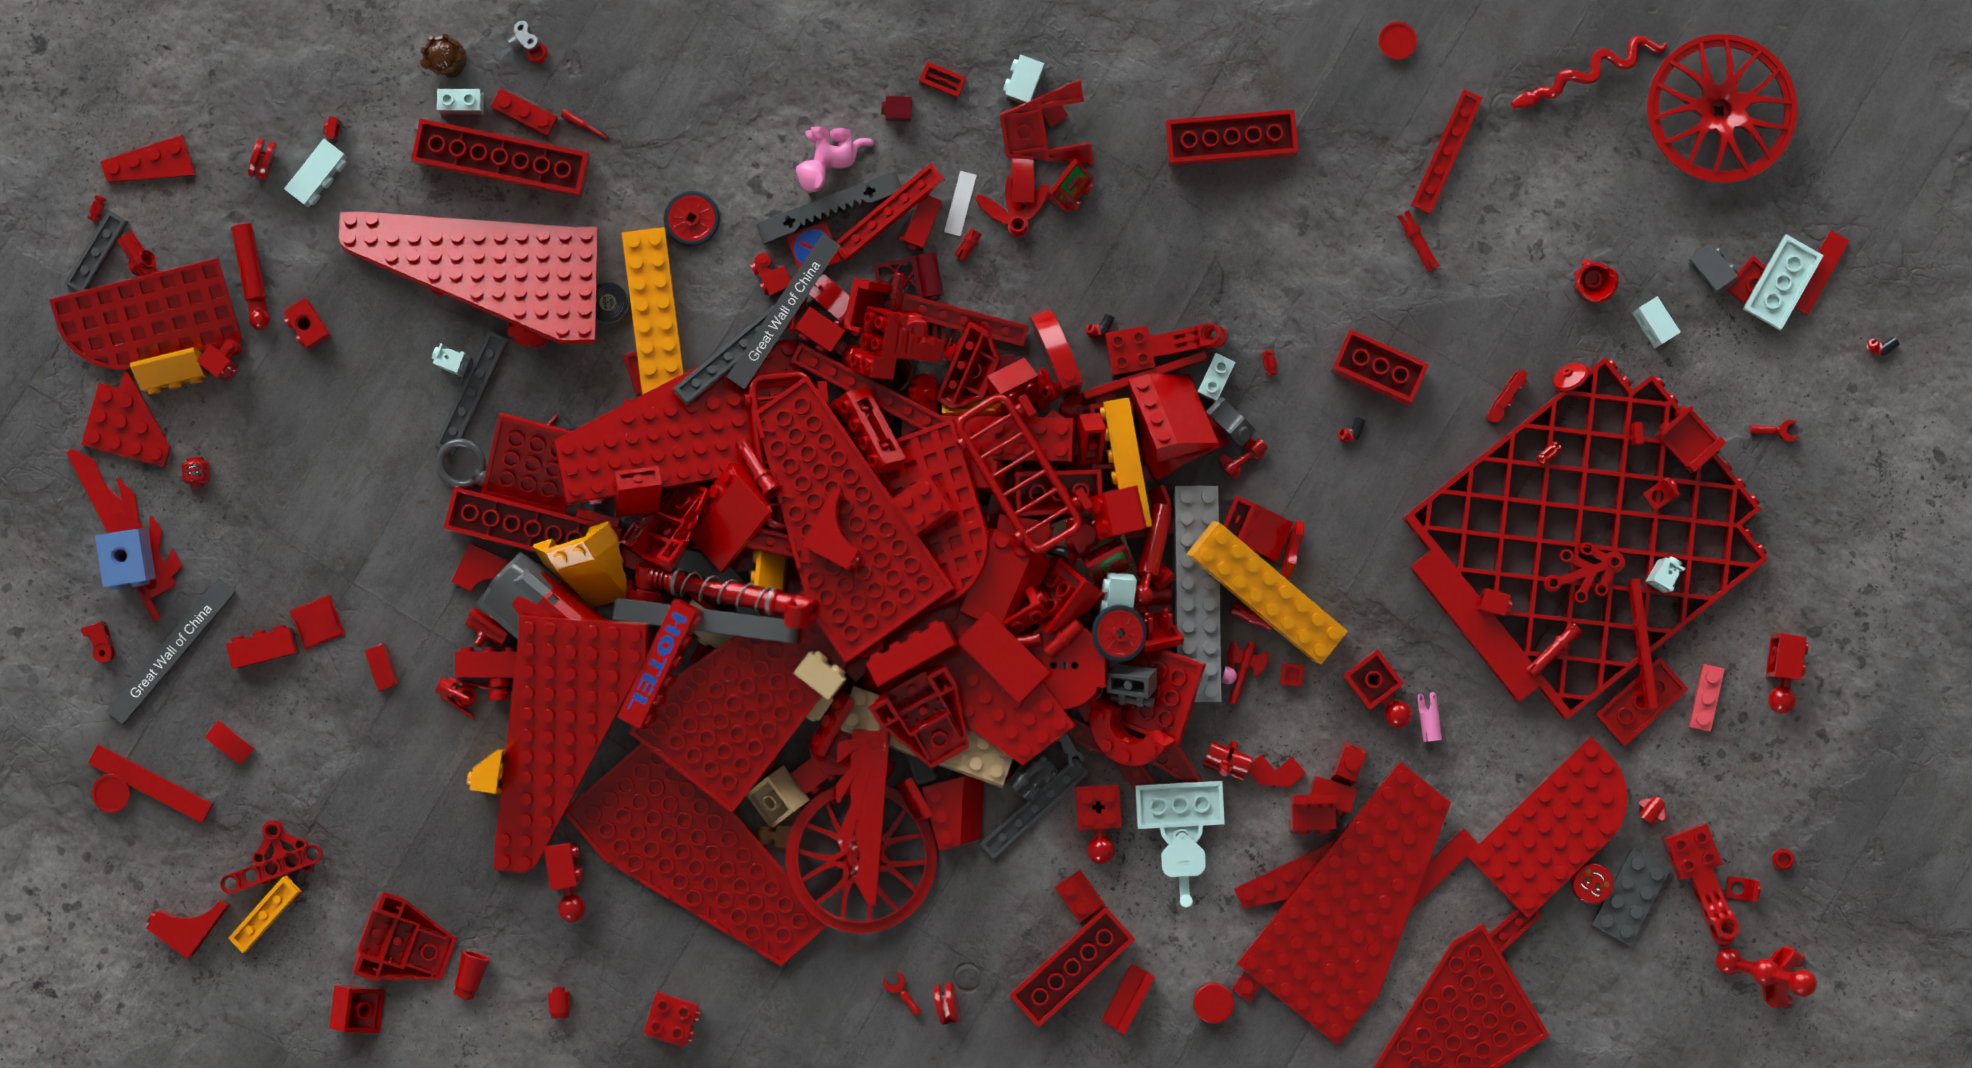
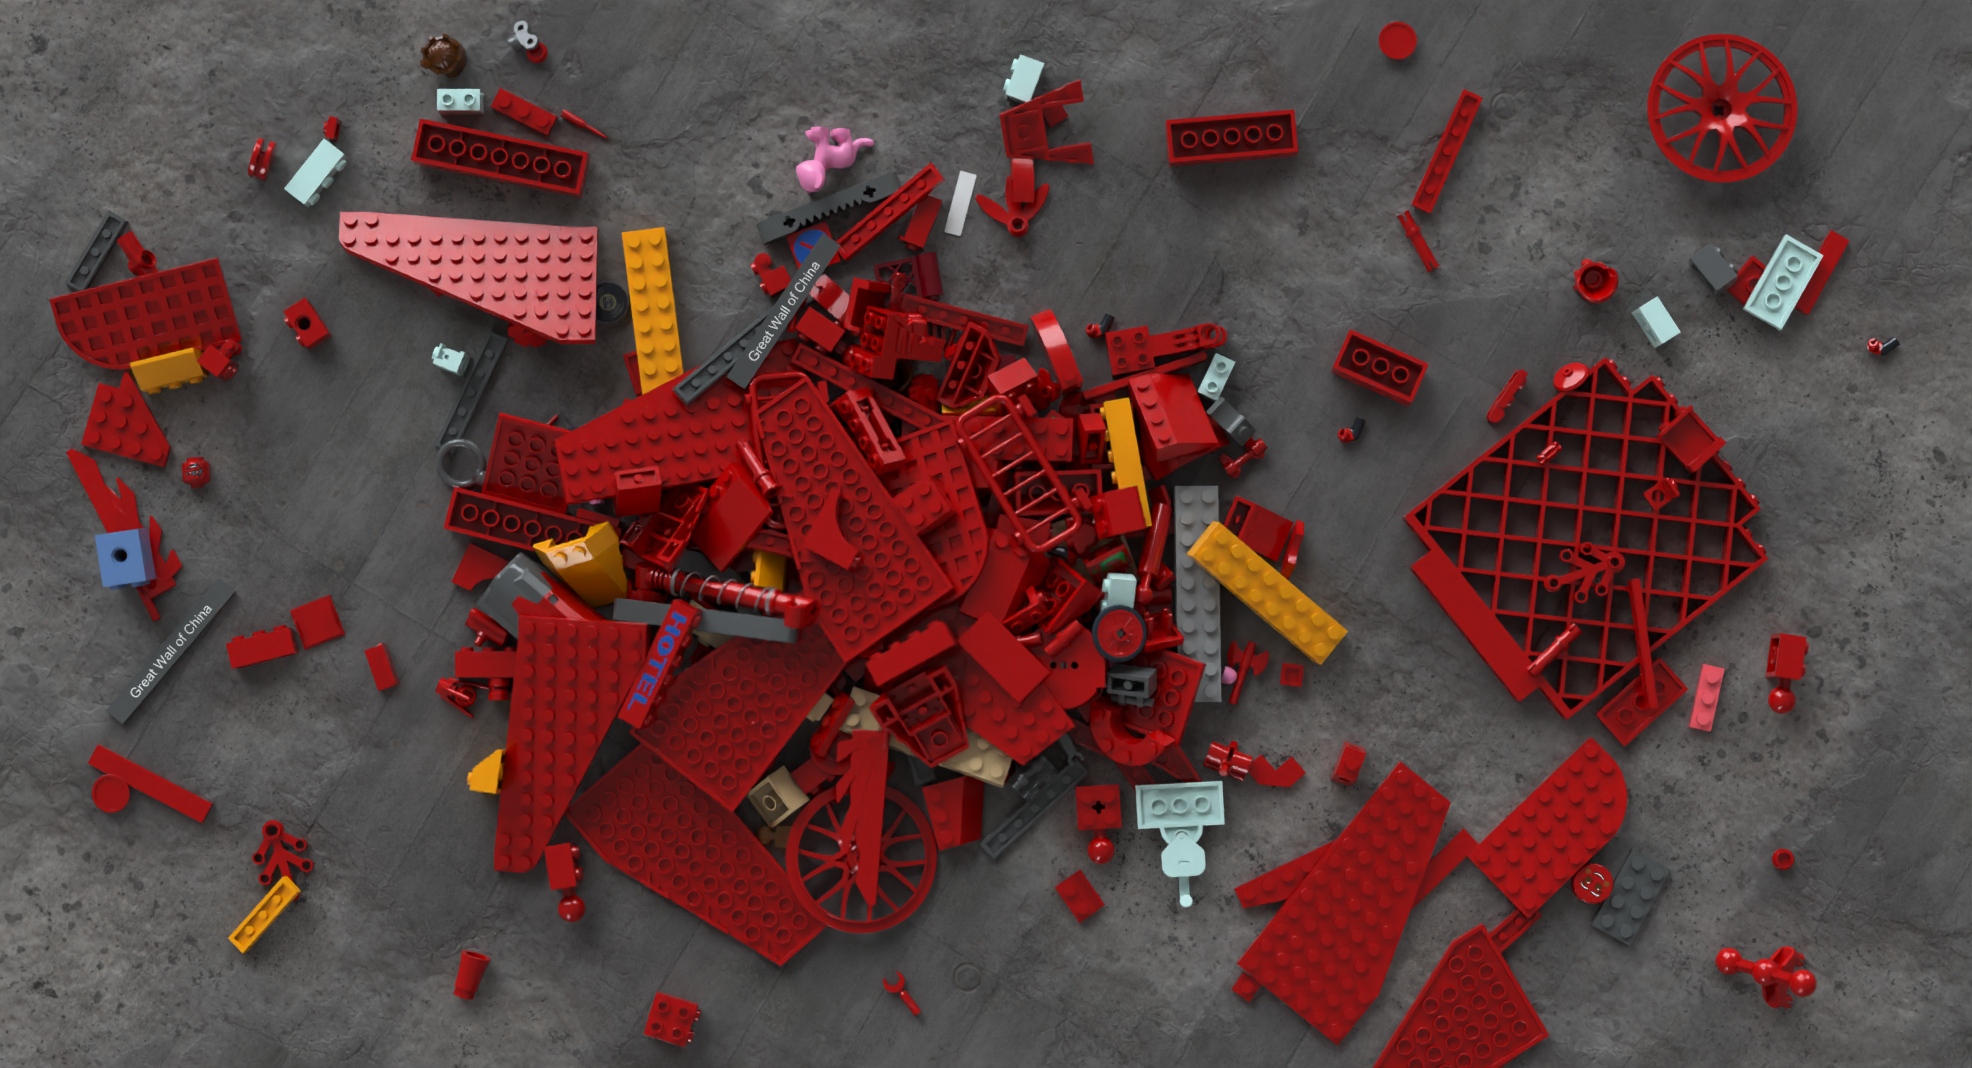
(96, 208): red piece -> none
(101, 641): red leg -> none
(159, 160): red wing -> none
(185, 933): red arch -> none
(229, 742): red slope -> none
(250, 275): red piece -> none
(282, 868): red beam -> none
(356, 1009): red slope -> none
(401, 943): red wedge -> none
(559, 1003): red brick -> none
(704, 225): red wheel -> none
(821, 675): tan brick -> none
(897, 108): dark red brick -> none
(914, 800): red tile -> none
(946, 1005): red head -> none
(962, 79): red tile -> none
(969, 242): red pin -> none
(1071, 186): red slope -> none
(1071, 966): red brick -> none
(1128, 998): red panel -> none
(1213, 1003): red head -> none
(1248, 615): red pin -> none
(1269, 363): red piece -> none
(1313, 813): red bracket -> none
(1345, 793): red brick -> none
(1397, 713): red brick -> none
(1429, 719): bright pink piece -> none
(1495, 602): red brick -> none
(1532, 97): red animal -> none
(1637, 433): red tile -> none
(1652, 810): red piece -> none
(1664, 574): light aqua hinge -> none
(1694, 857): red brick -> none
(1750, 892): red bracket -> none
(1781, 430): red piece -> none

